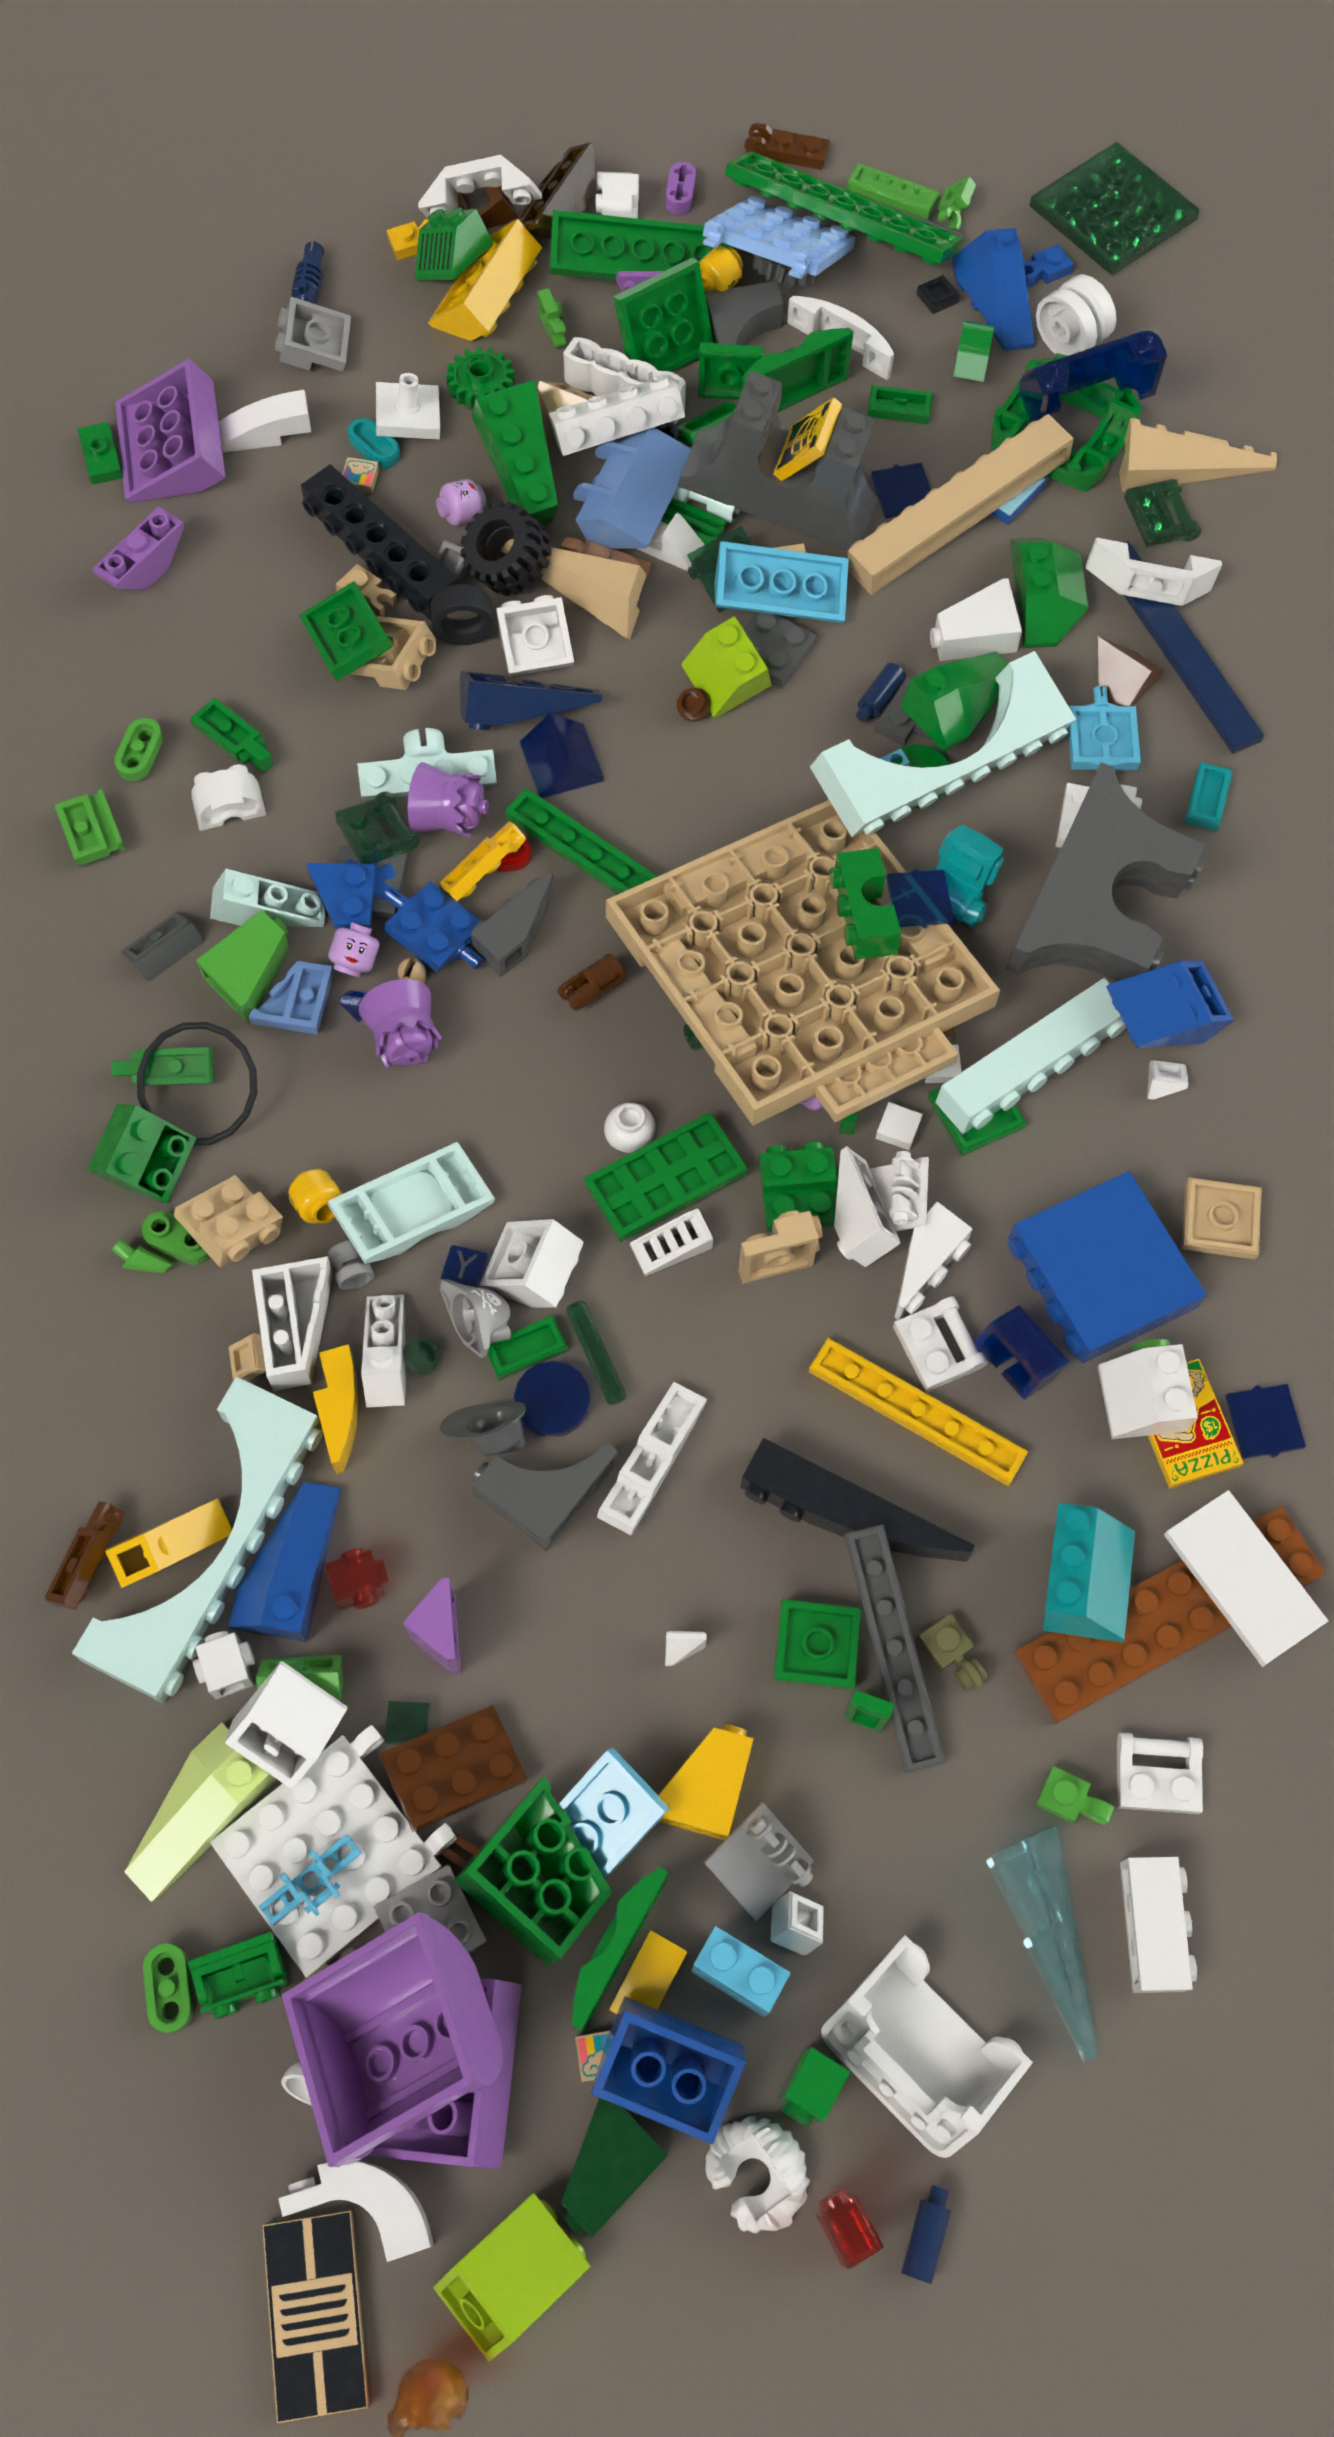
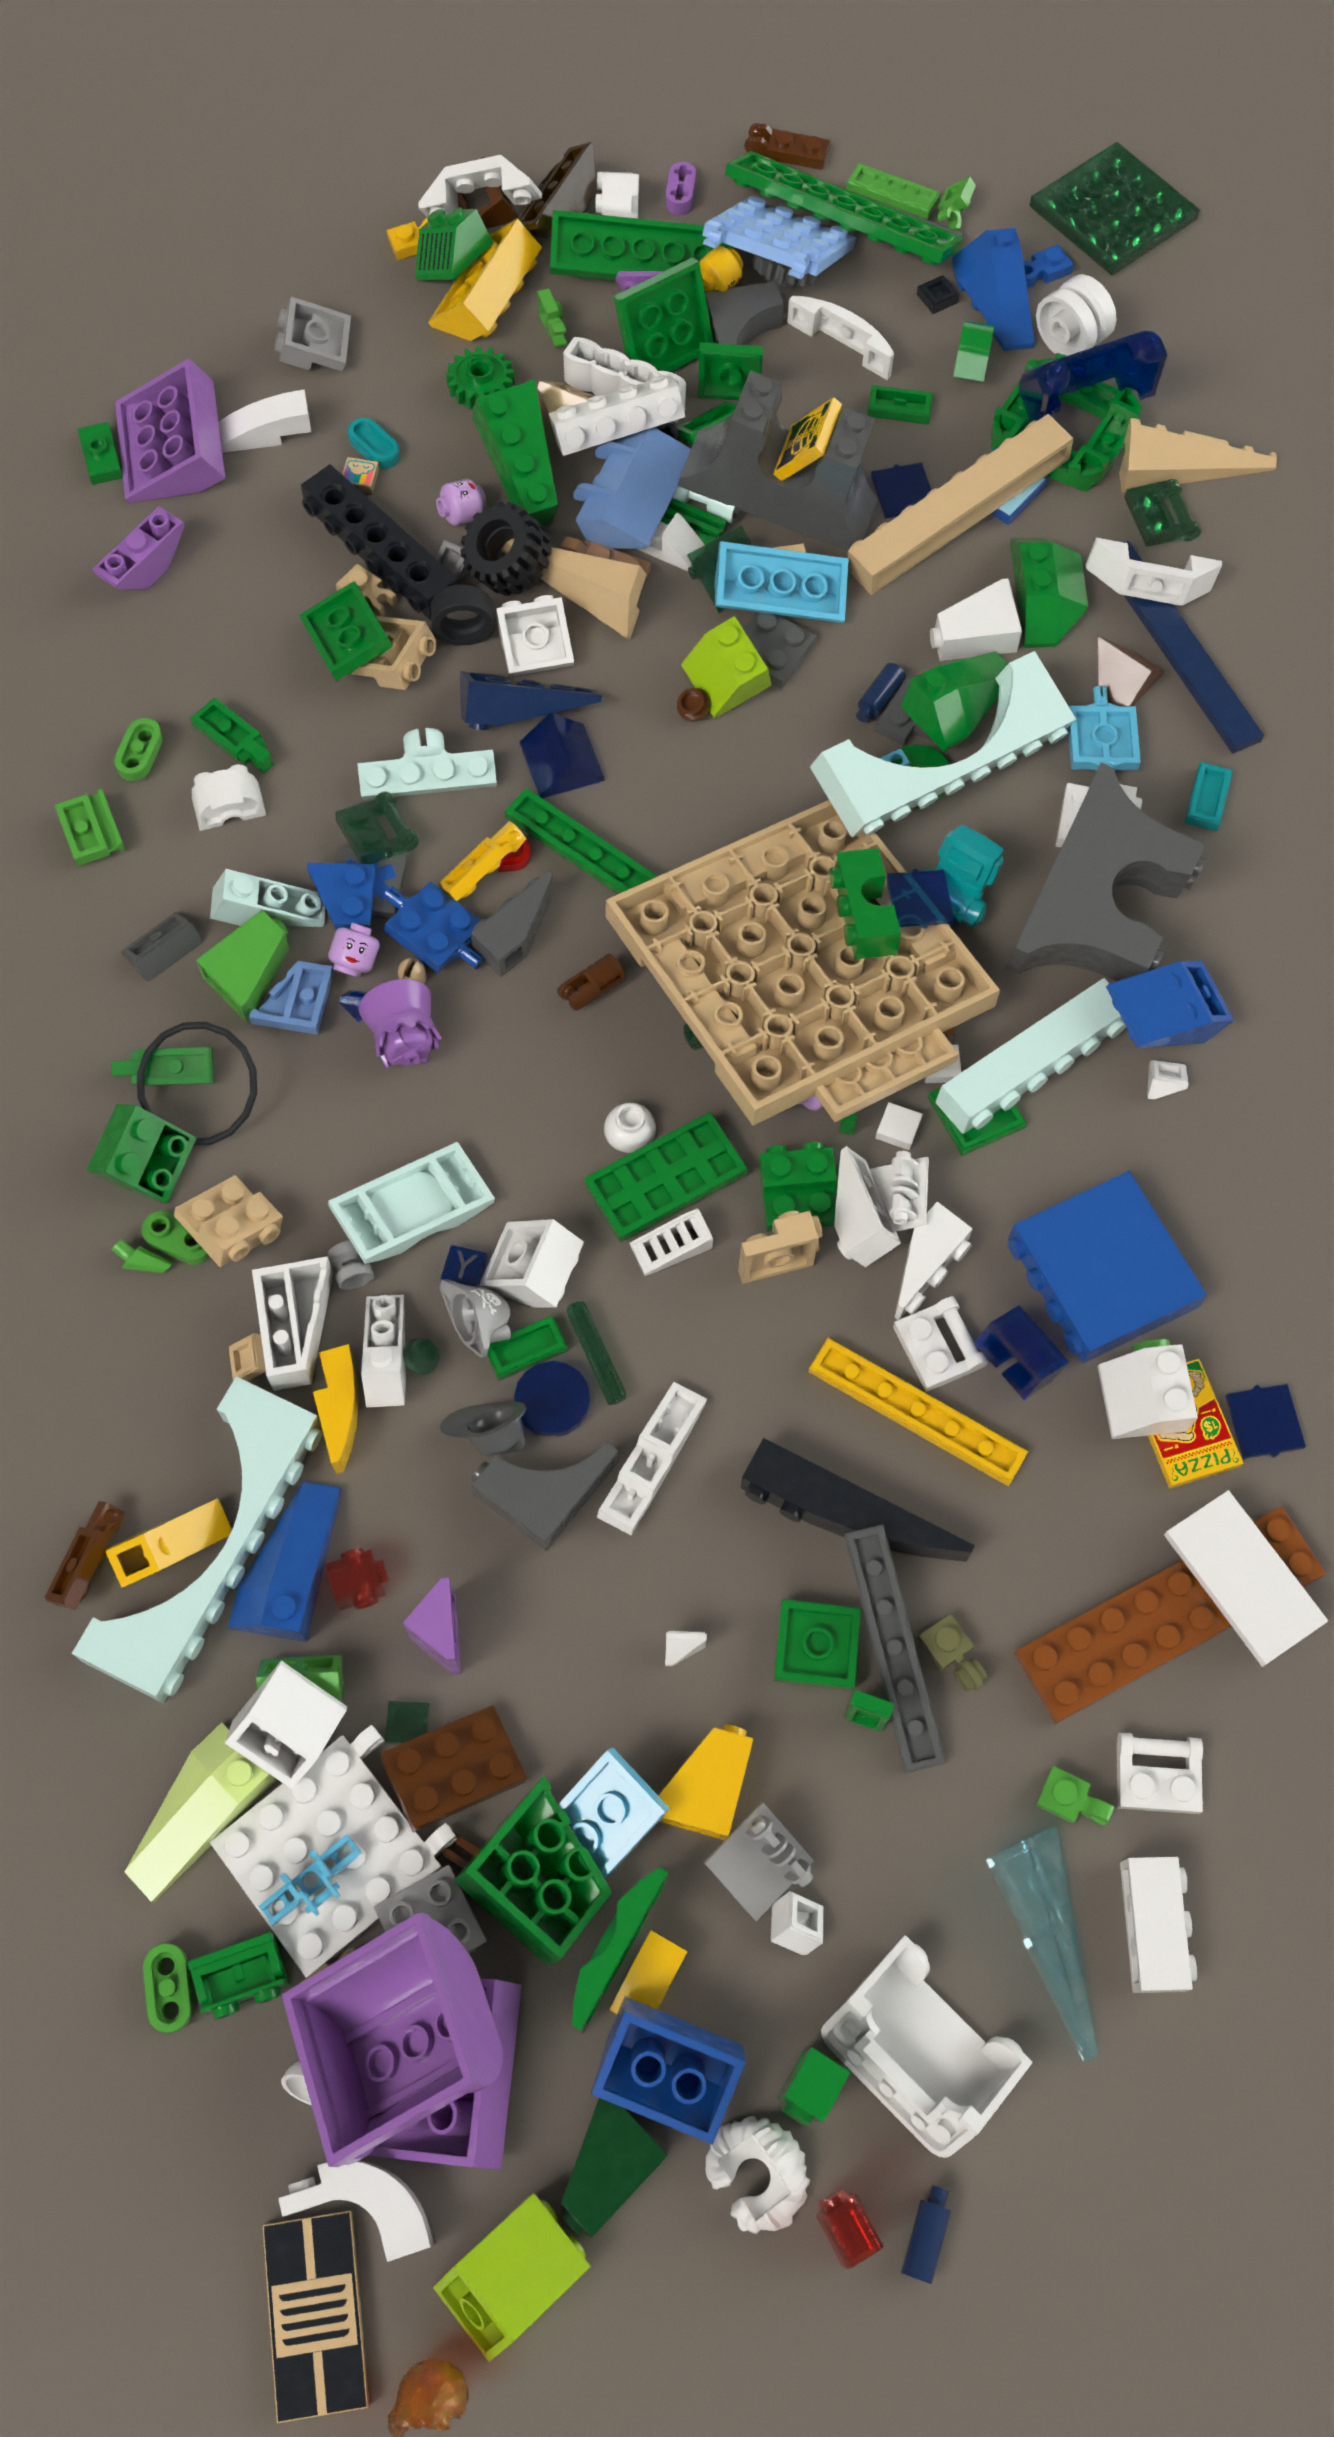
(224, 1664): white brick -> none
(309, 274): dark blue hinge -> none
(310, 1195): yellow head -> none
(407, 409): white tile -> none
(445, 801): medium lavender hat -> none
(589, 2053): tile -> none
(740, 1972): medium azure brick -> none
(808, 368): green slope -> none
(1089, 1574): teal slope -> none
(1221, 1218): tan plate -> none

